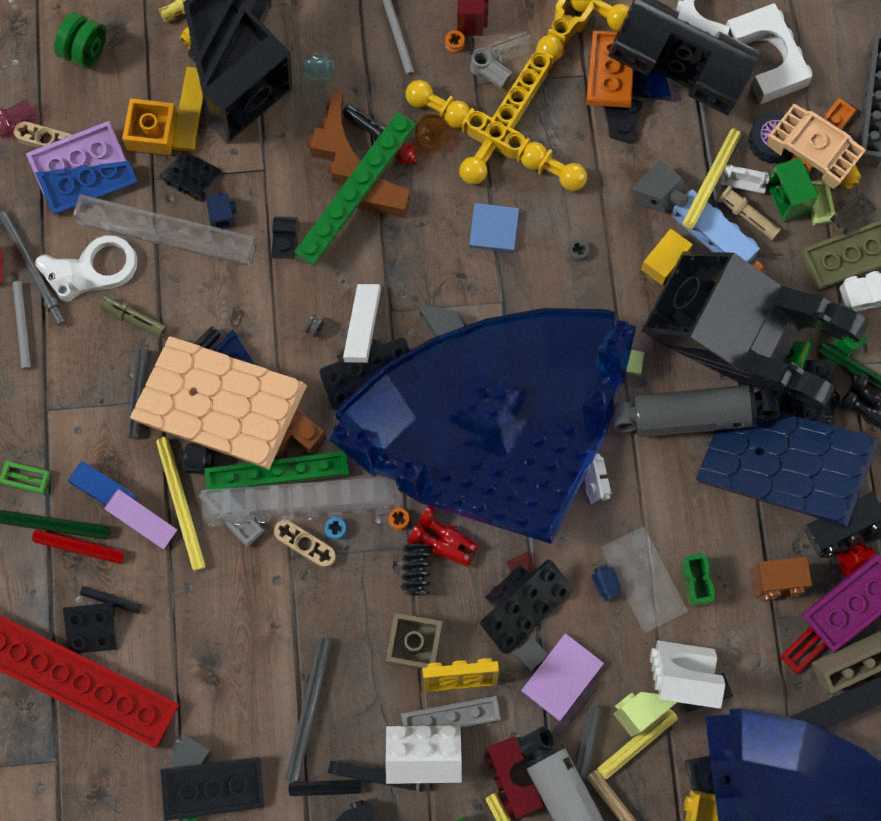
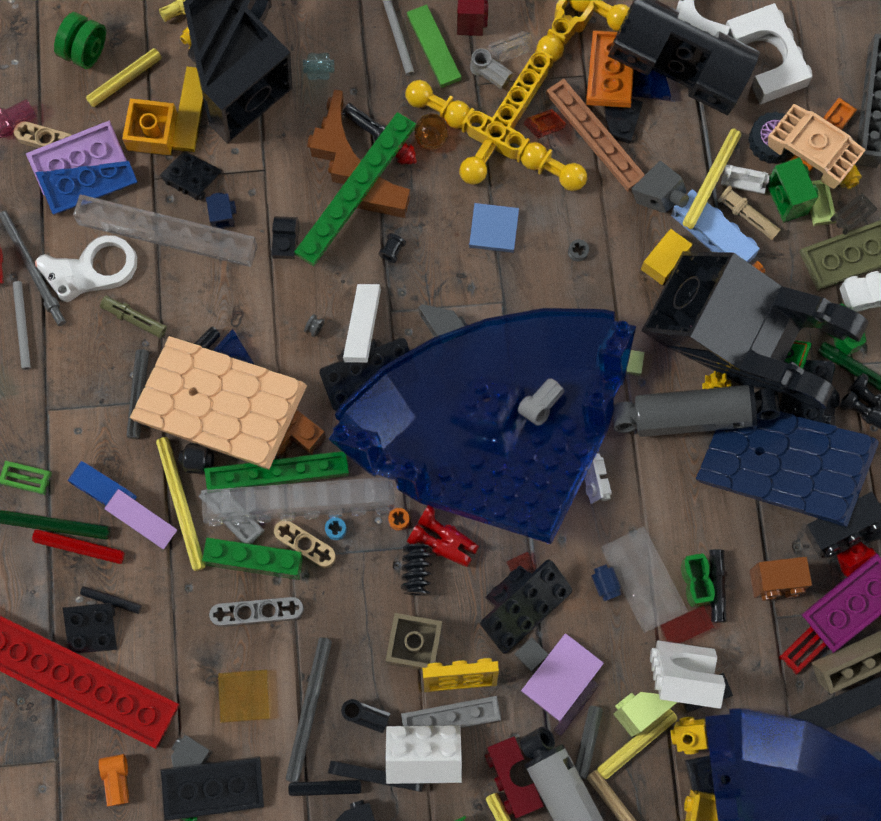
(113, 773): none -> orange piece
(123, 77): none -> light yellow axle
(243, 696): none -> clear yellow tile
(252, 558): none -> green brick
(256, 611): none -> light grey beam
(368, 716): none -> black piece
(392, 248): none -> black bush
(434, 46): none -> bright green tile
(458, 36): orange bush -> none
(537, 406): none -> light grey piece
(545, 123): none -> clear red tile
(595, 134): none -> nougat plate
(687, 626): none -> clear red tile
(698, 735): none -> yellow brick
(716, 380): none -> yellow gear
(717, 576): none -> black pin

